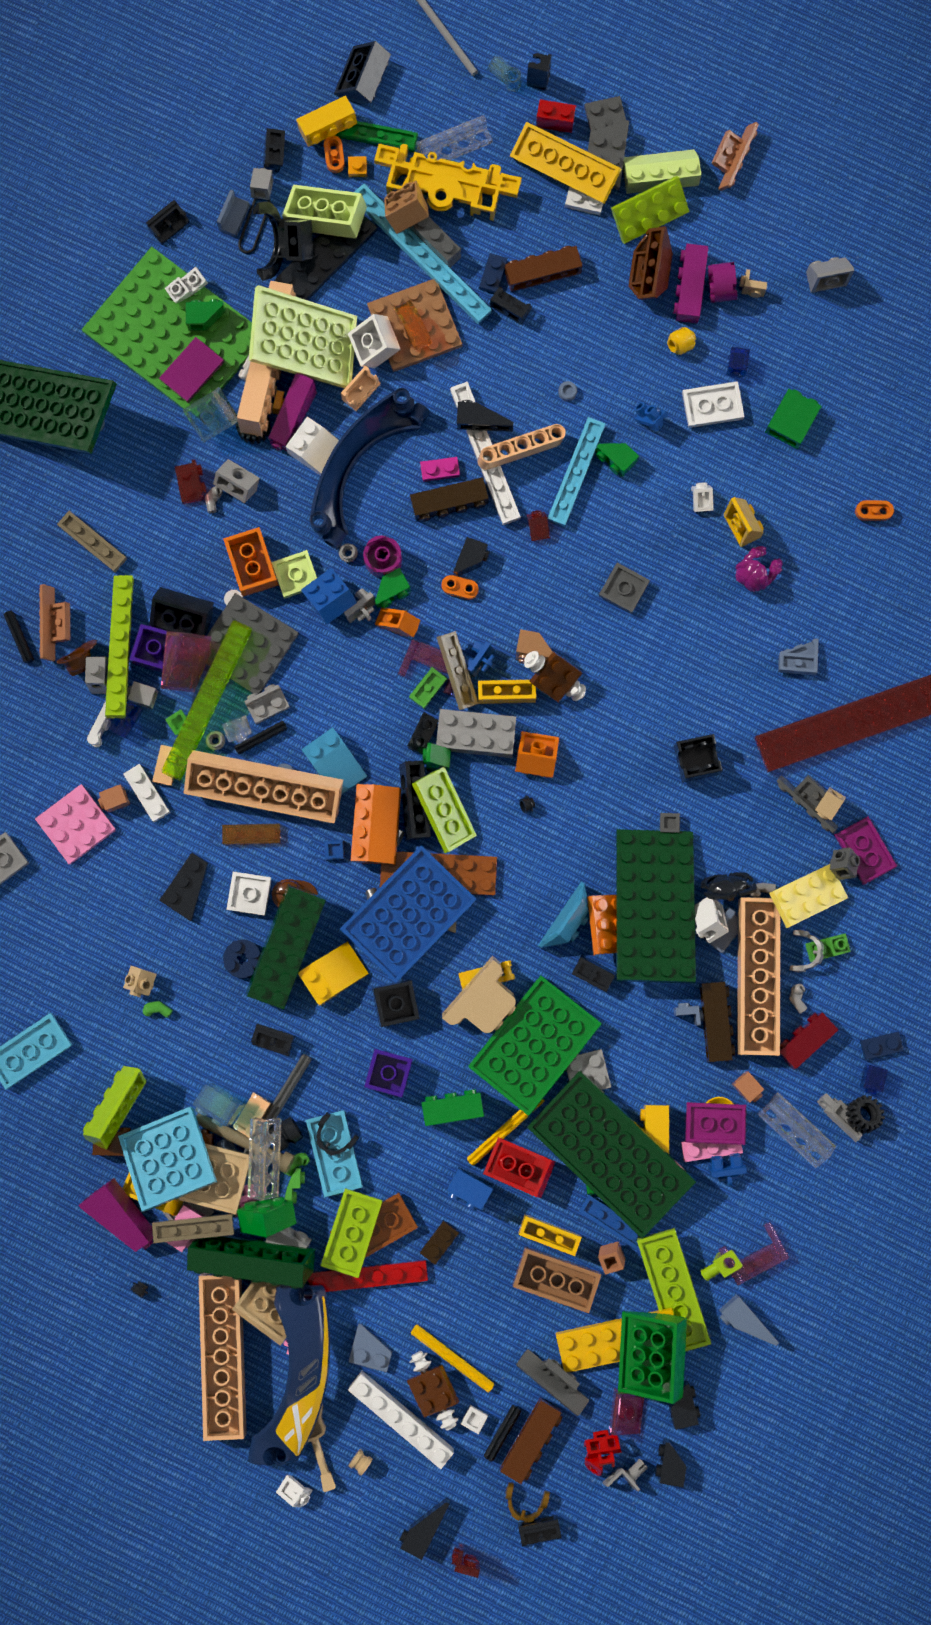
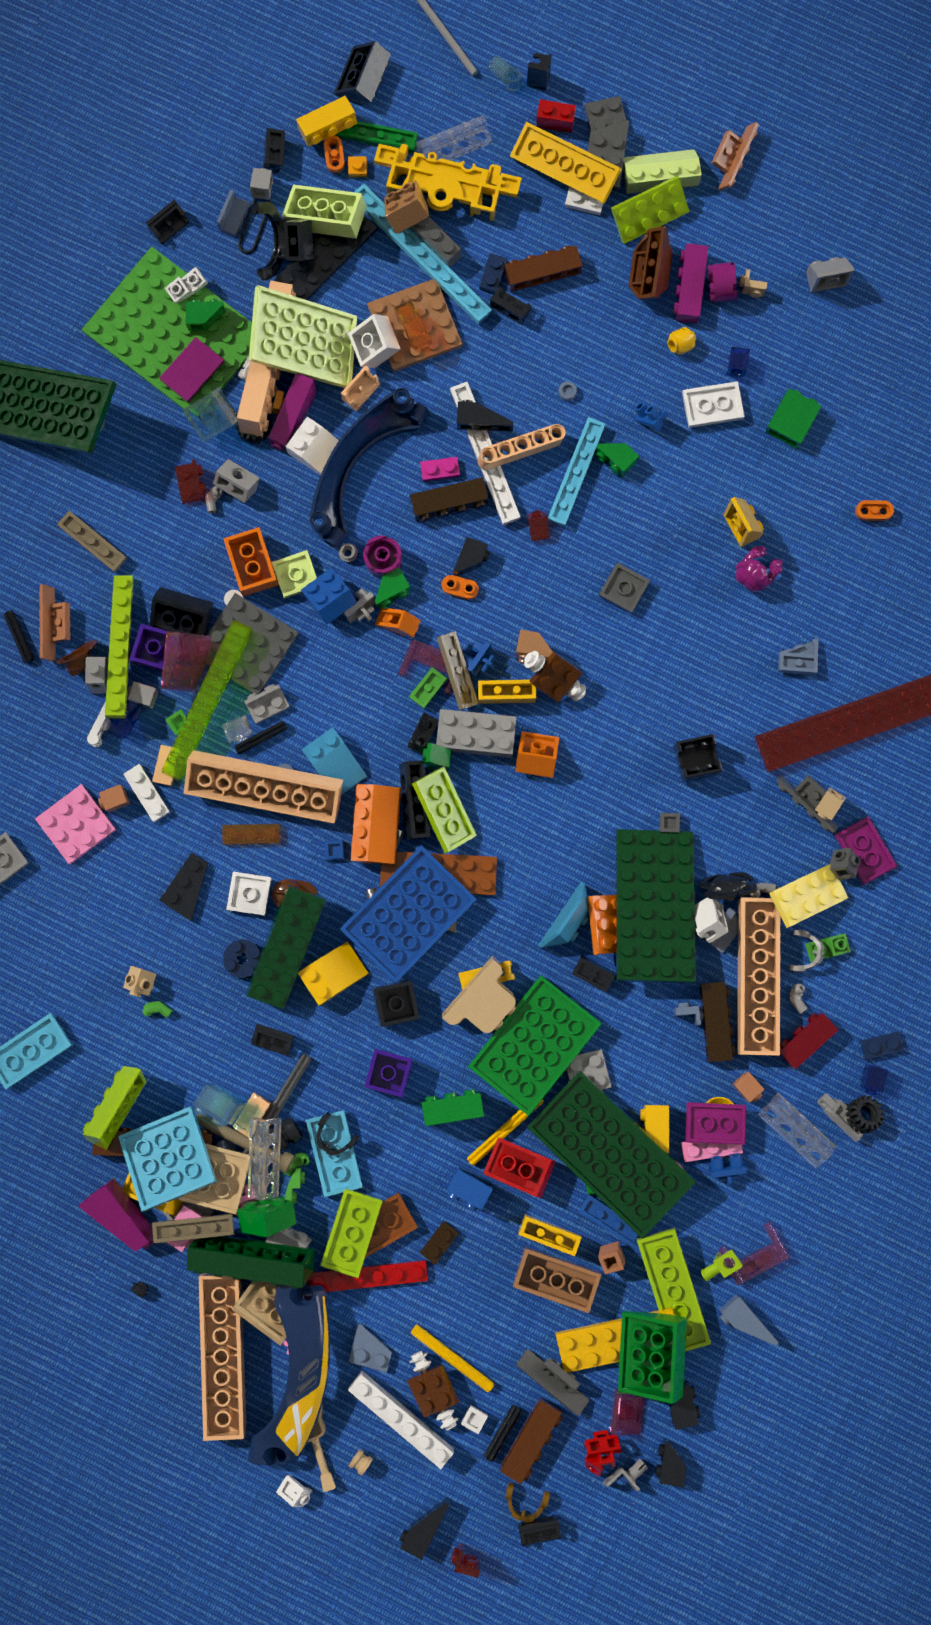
(215, 734): light grey plate -> none
(527, 804): black plate -> none
(702, 497): white bracket -> none

